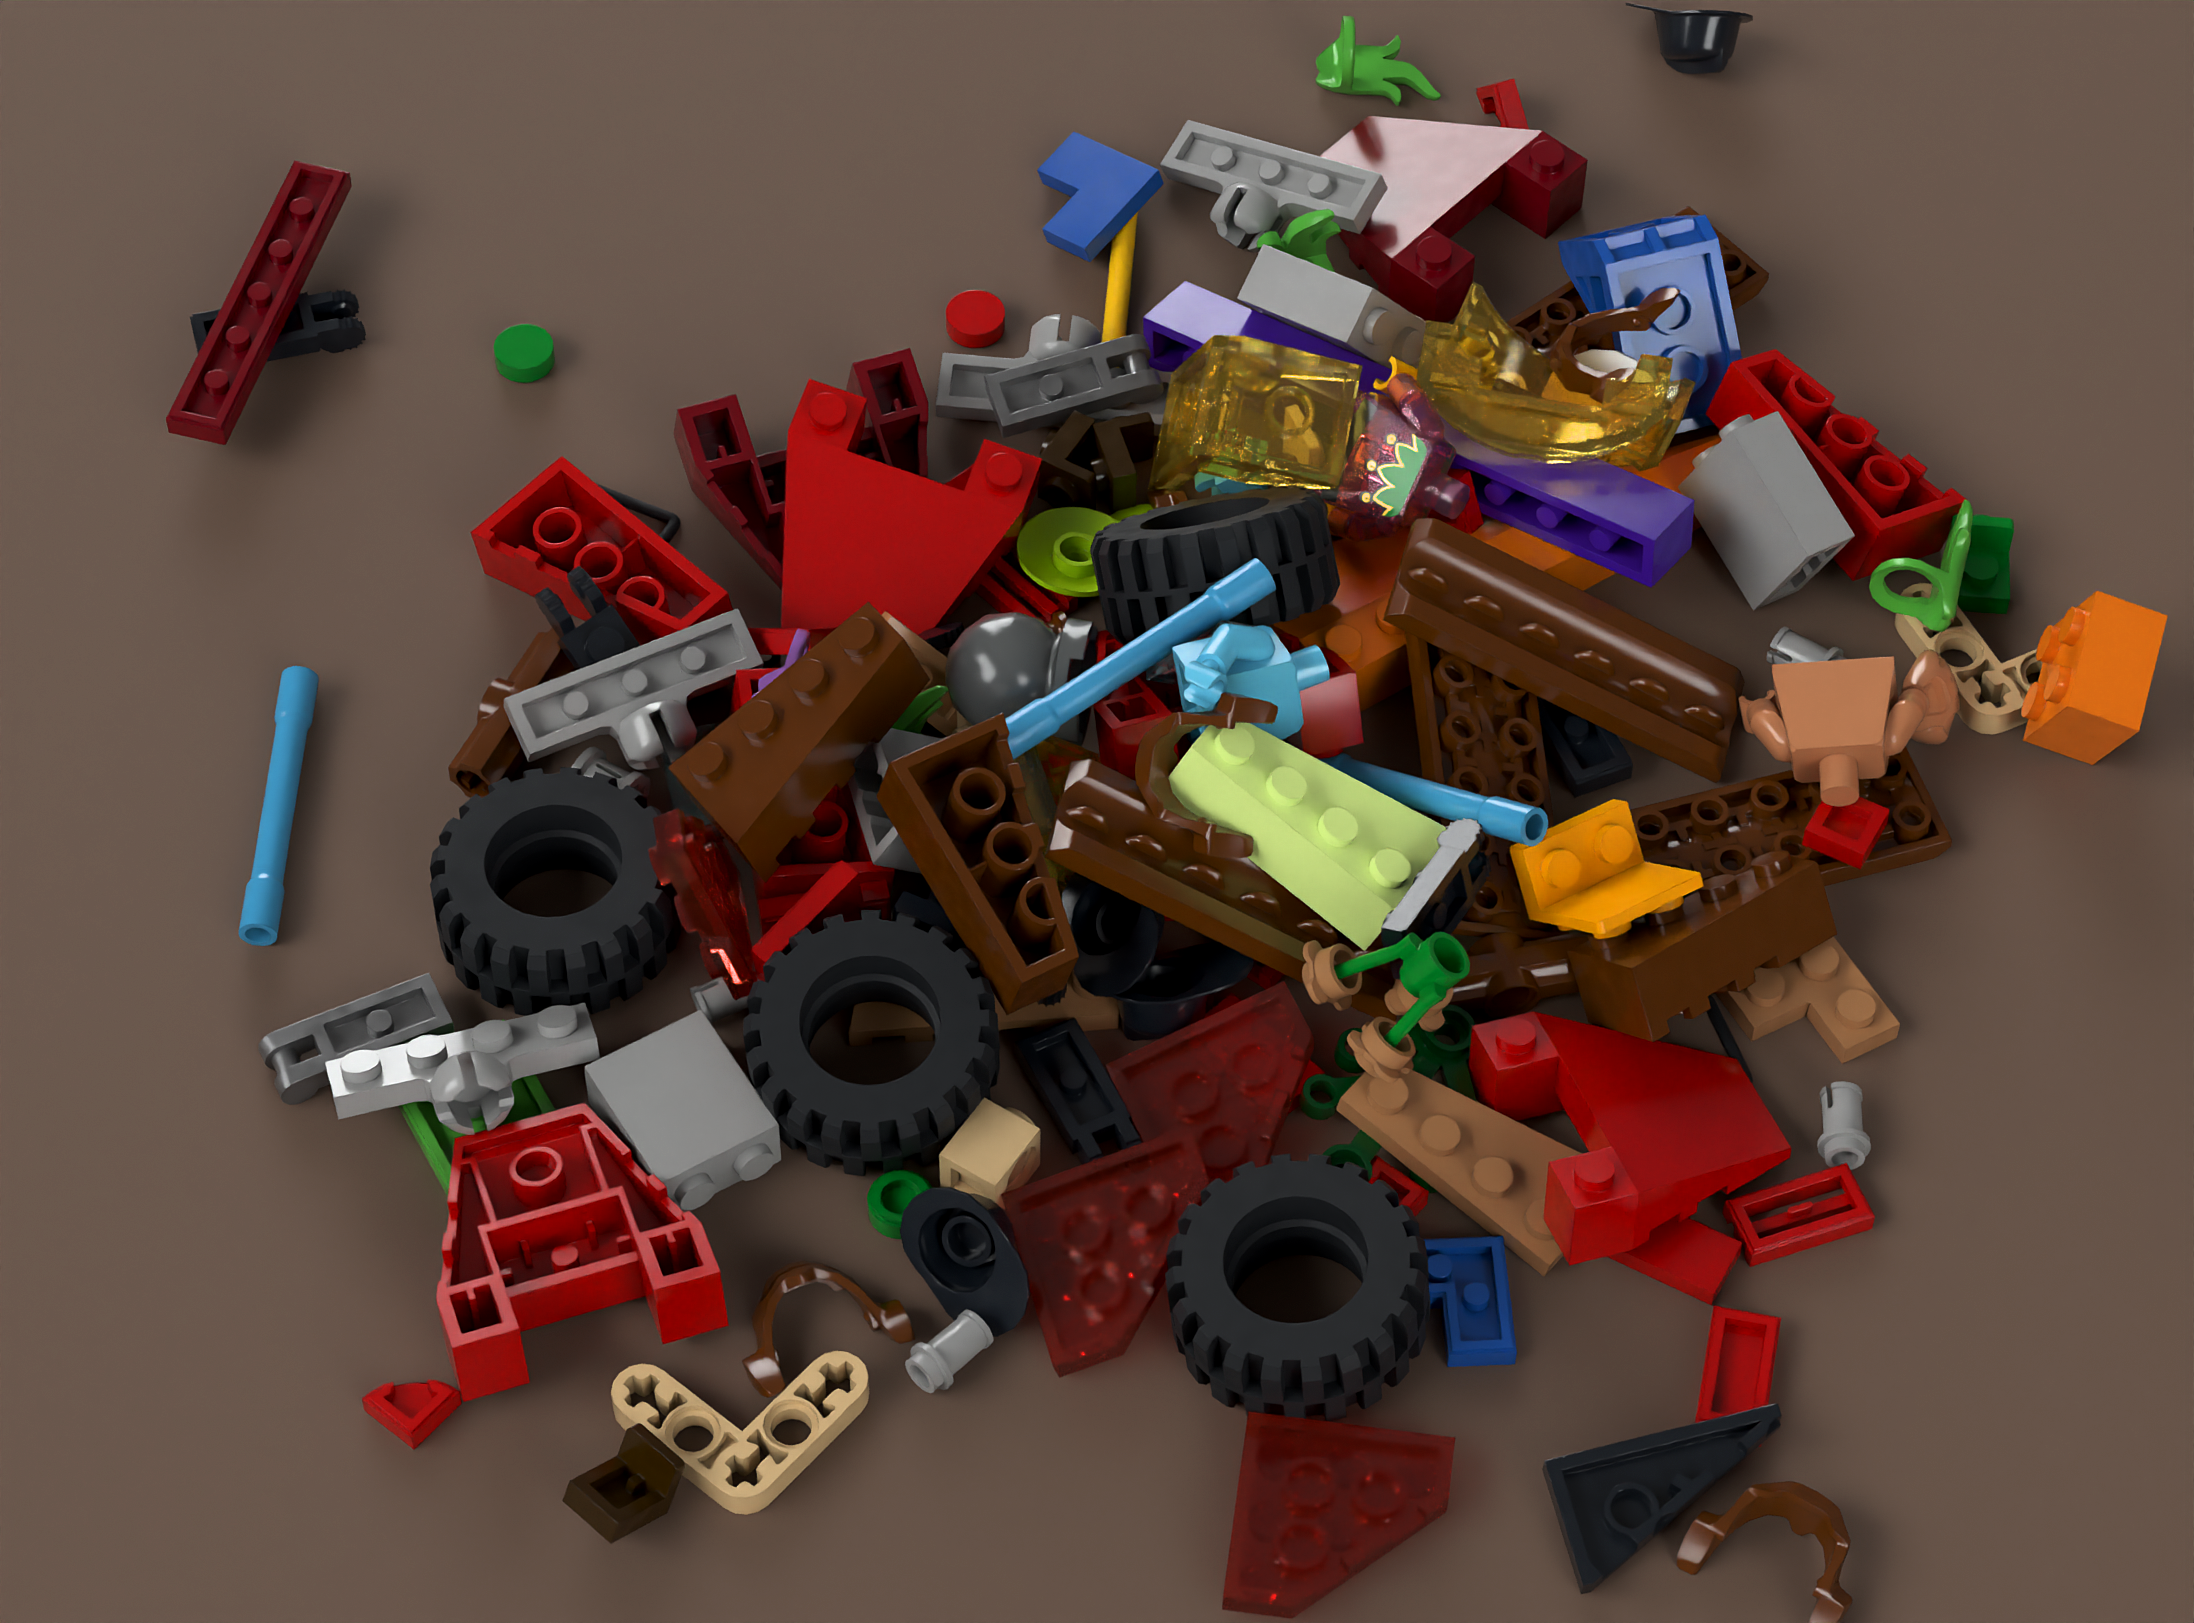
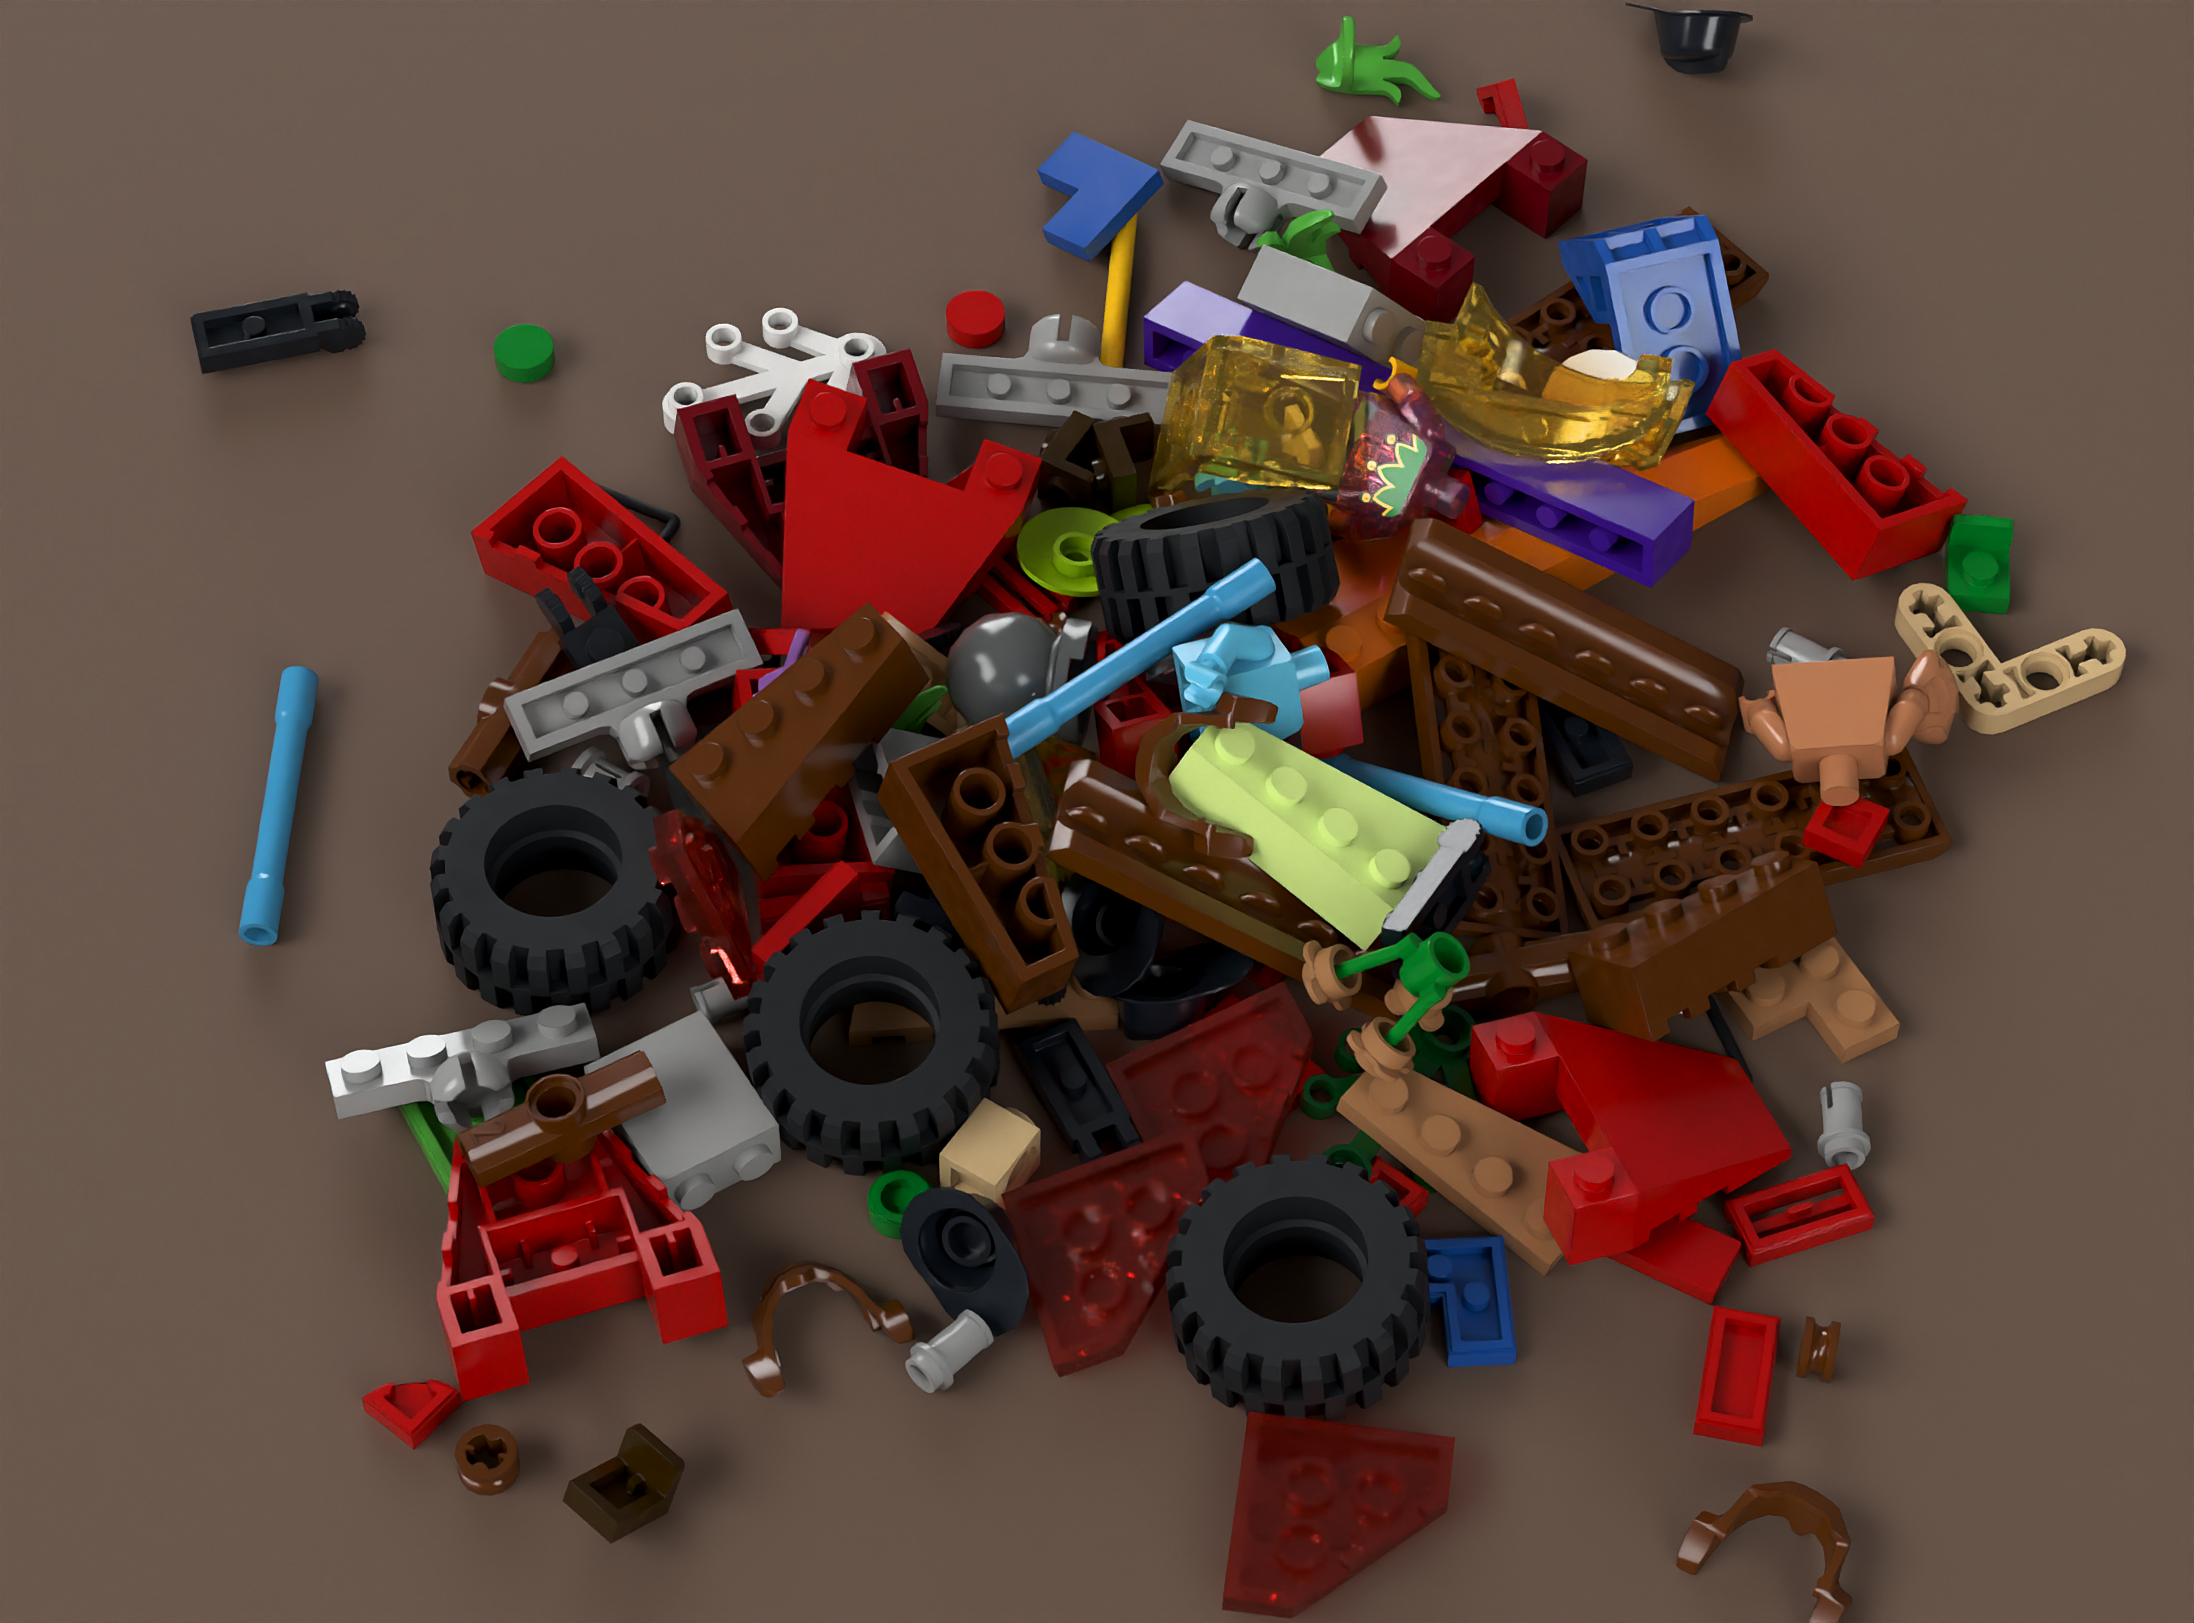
(259, 303): dark red tile -> none
(368, 1023): flat silver plate -> none
(499, 1444): none -> reddish brown bush
(561, 1118): none -> reddish brown piece
(737, 1449): tan beam -> none
(777, 375): none -> white plant
(1076, 380): flat silver plate -> none
(1589, 331): reddish brown helmet -> none
(1594, 875): light orange bracket -> none
(1632, 1489): black wing -> none
(1765, 508): light grey brick -> none
(1818, 1349): none -> reddish brown bush
(1942, 605): bright green piece -> none
(2093, 677): orange brick -> none

